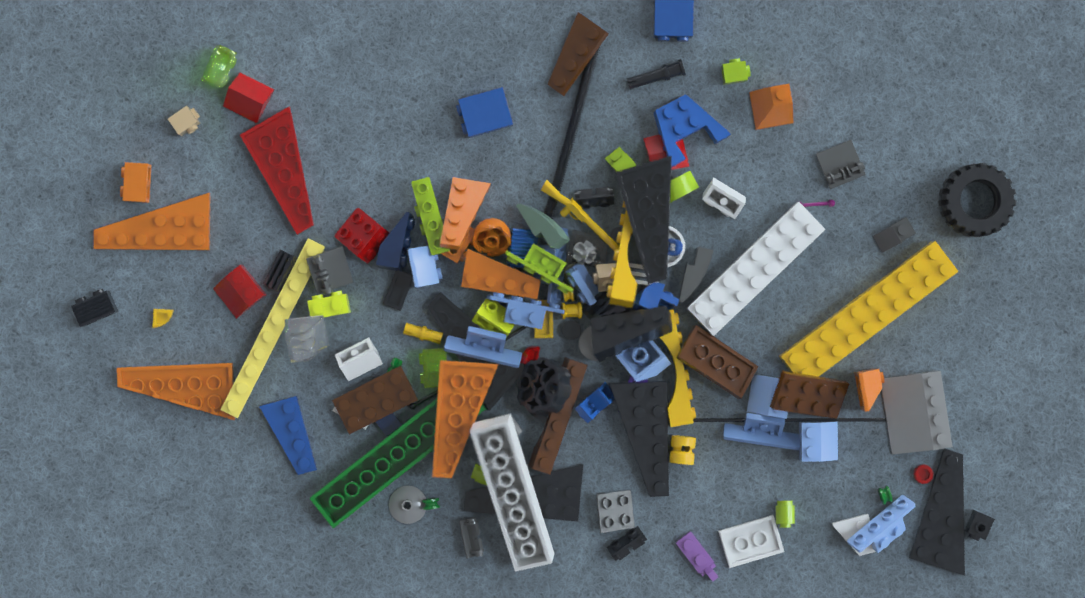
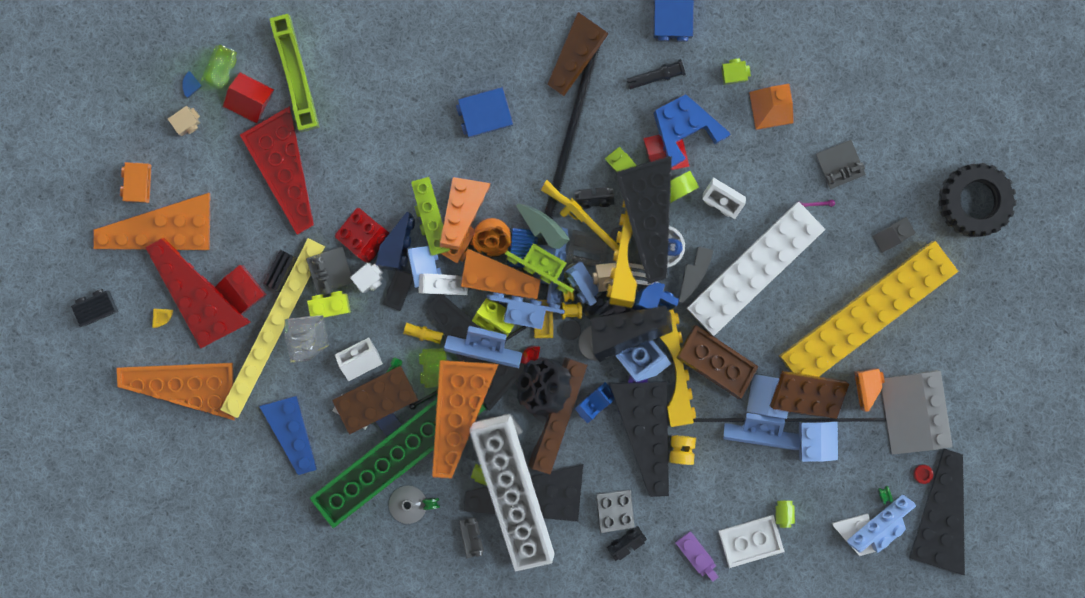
(190, 84): none -> blue tile
(199, 302): none -> red wing
(295, 72): none -> lime arch
(368, 277): none -> white brick
(441, 284): none -> white tile
(584, 252): light grey gear -> none
(979, 525): black brick -> none

